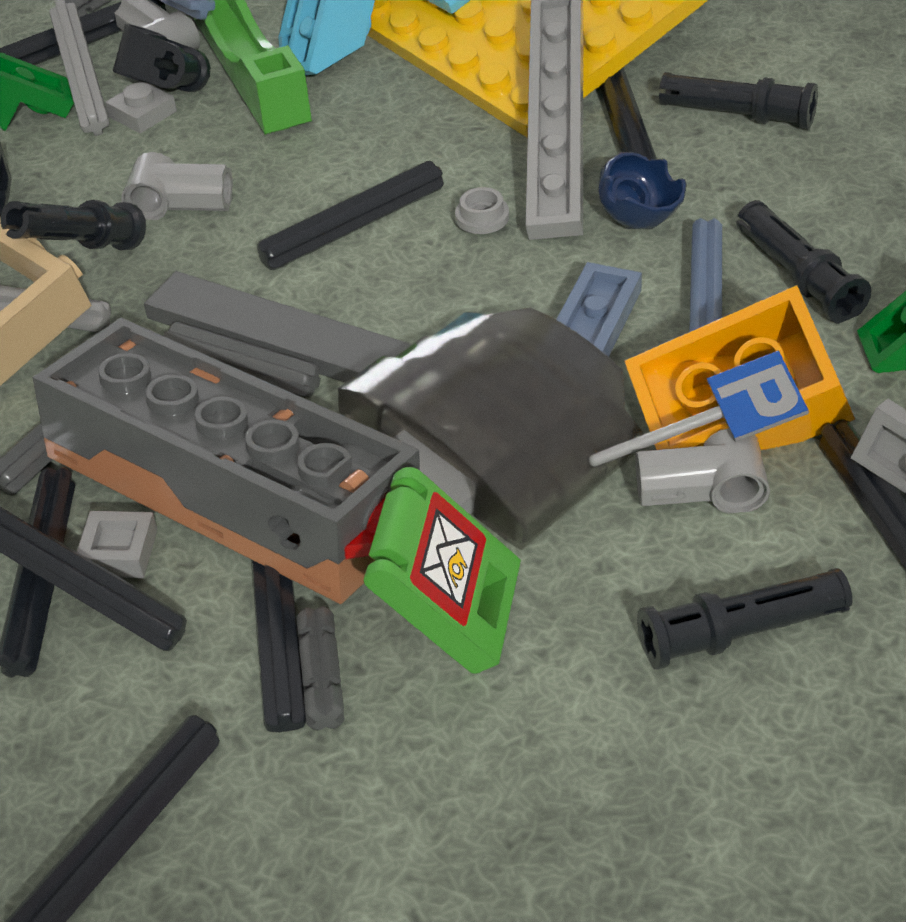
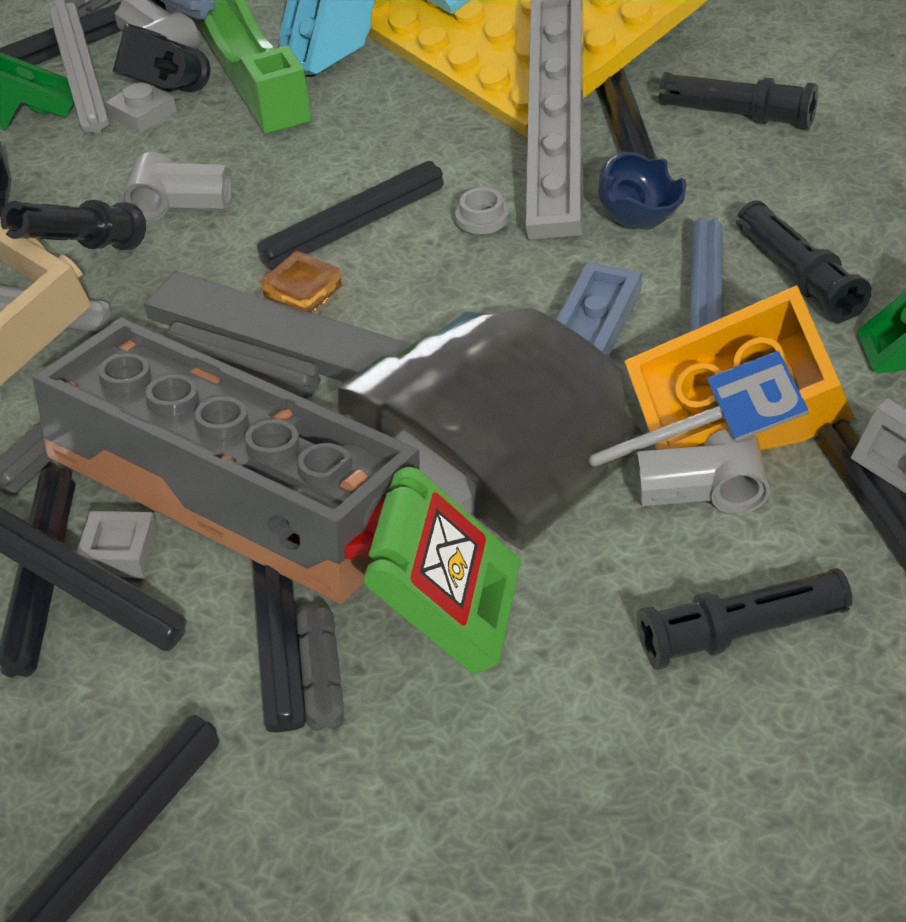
(302, 282): none -> clear orange plate

